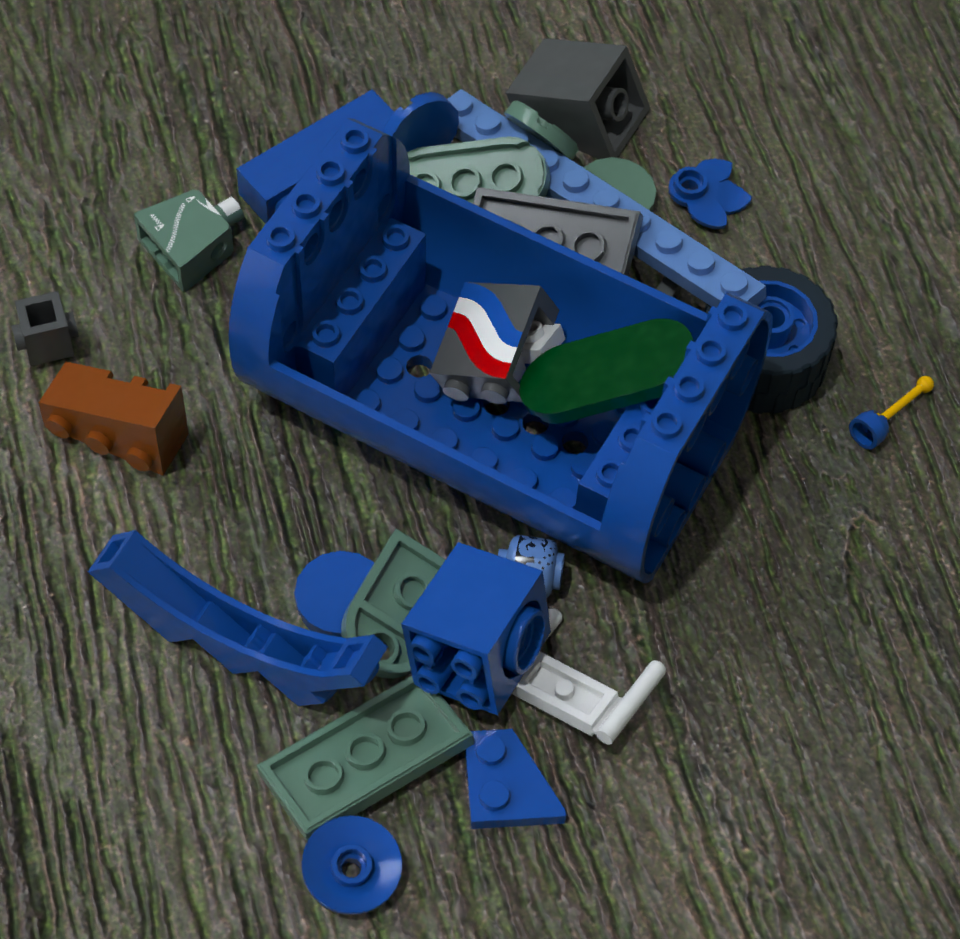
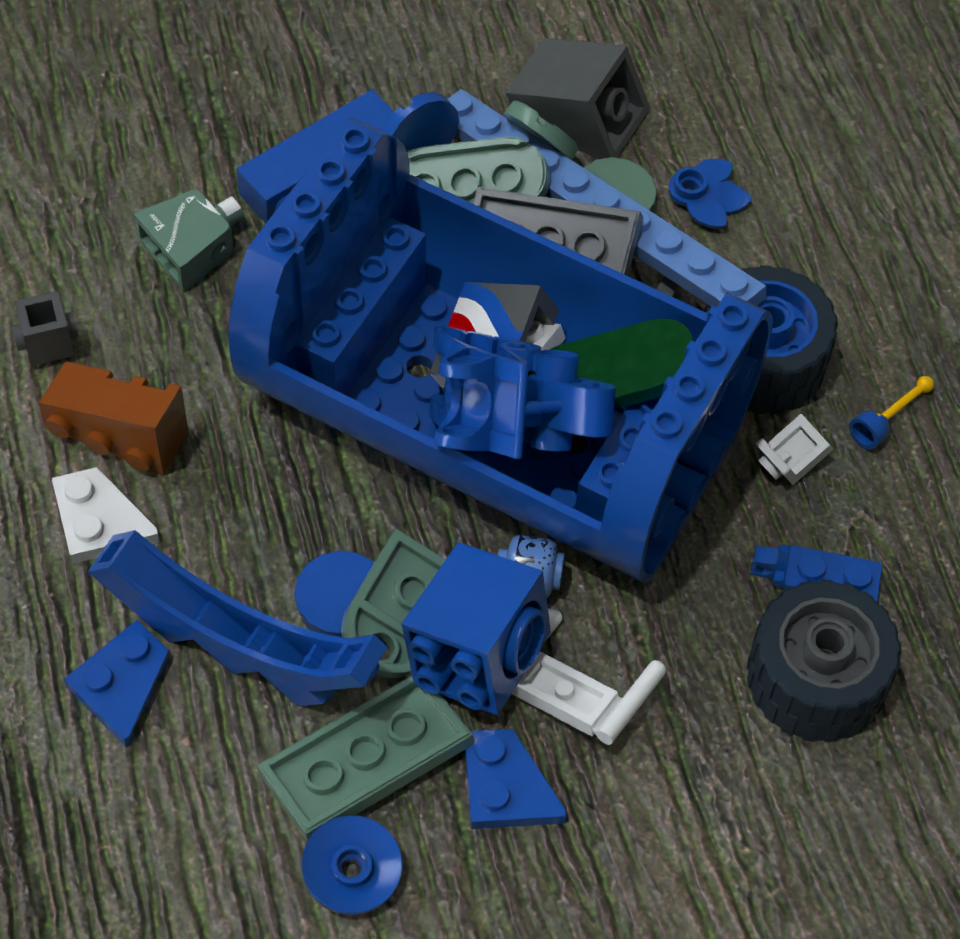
(94, 512): none -> white wing
(121, 679): none -> blue wing
(498, 406): none -> blue piece
(794, 450): none -> white bracket
(799, 564): none -> blue hinge
(823, 660): none -> black wheel

